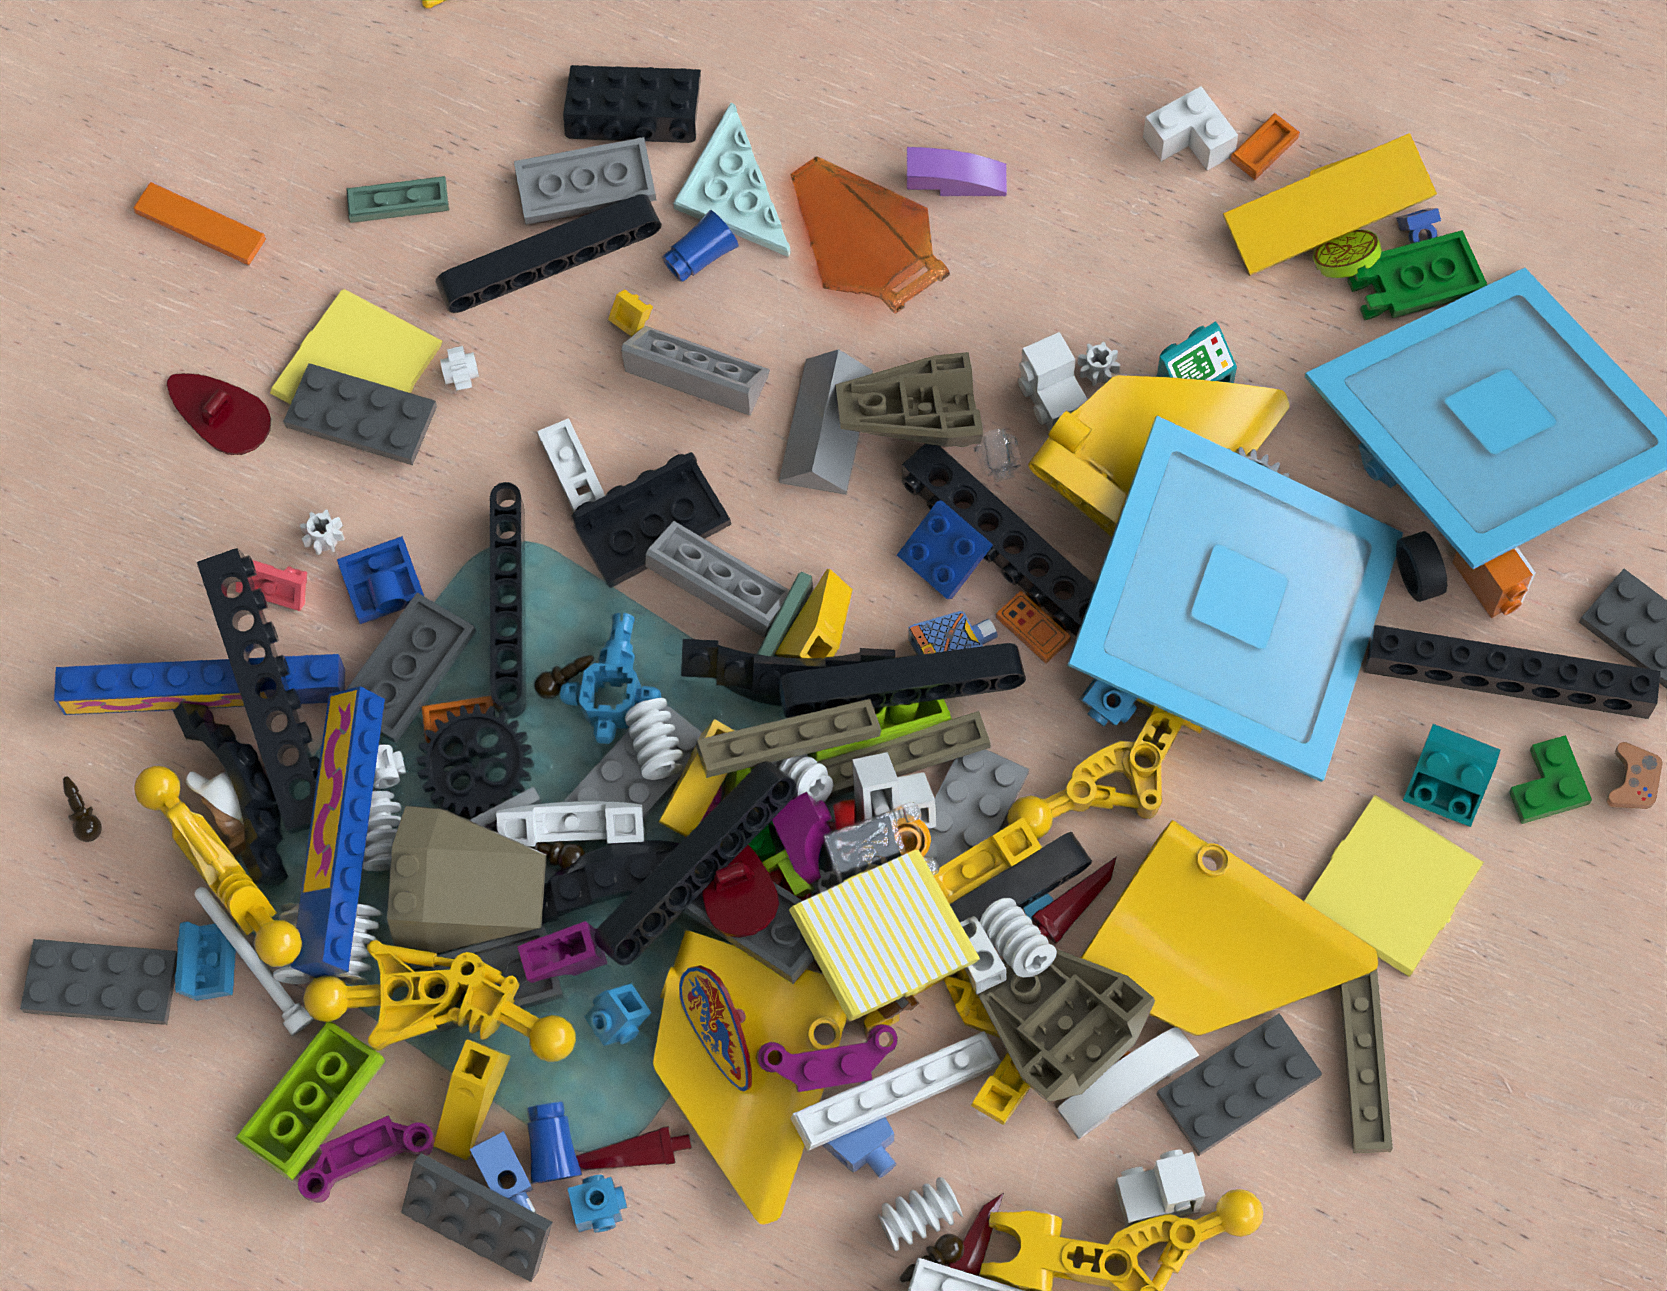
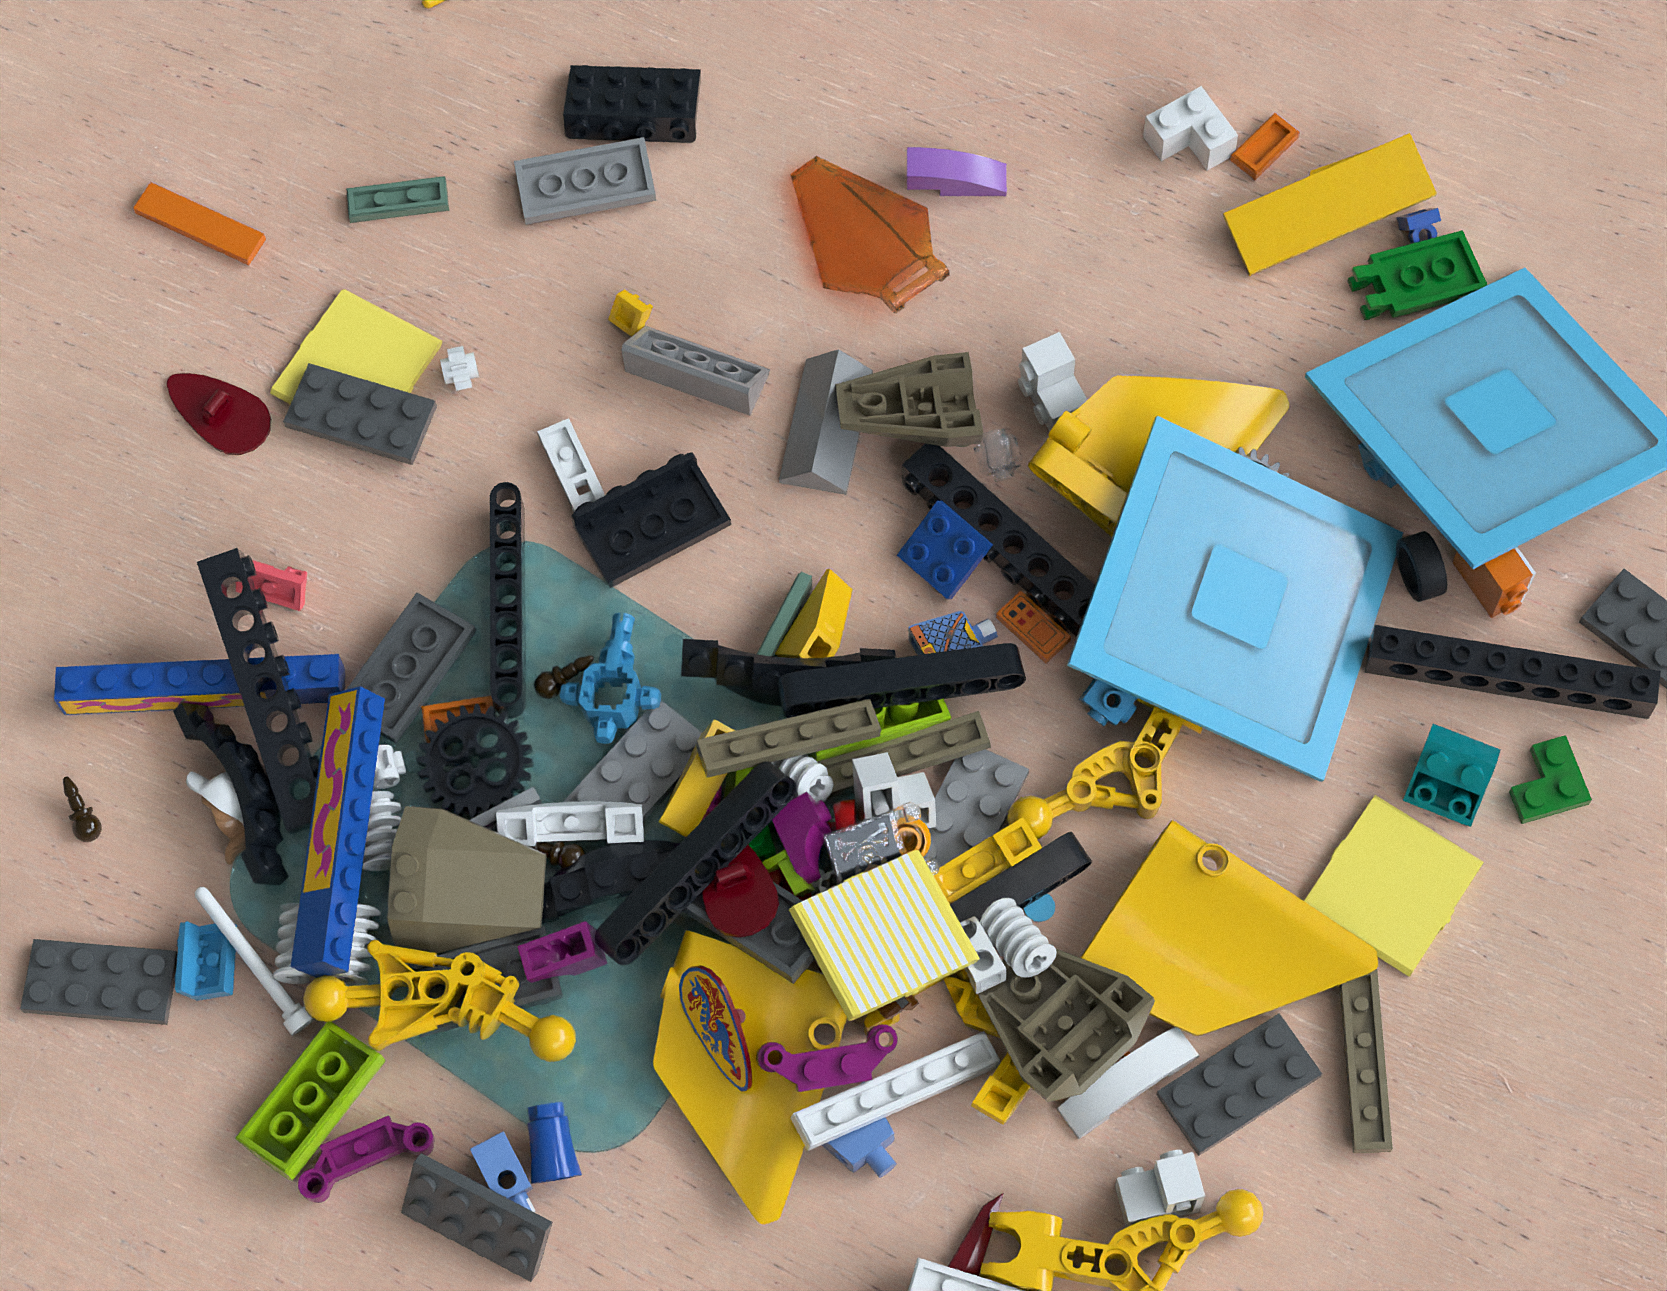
(276, 940): yellow piece -> none
(324, 541): white gear -> none
(380, 579): blue plate -> none
(469, 1097): yellow slope -> none
(548, 253): black beam -> none
(587, 1195): dark azure brick -> none
(617, 1014): dark azure brick -> none
(646, 1149): dark red bar -> none
(652, 740): white piece -> none
(700, 247): blue plant -> none
(716, 578): light grey slope -> none
(733, 187): light aqua tile -> none
(919, 1212): white piece -> none
(947, 1250): dark brown bar -> none
(1062, 912): dark red bar -> none
(1098, 363): white gear -> none
(1199, 357): slope -> none
(1347, 254): lime tile -> none
(1640, 778): nougat piece -> none

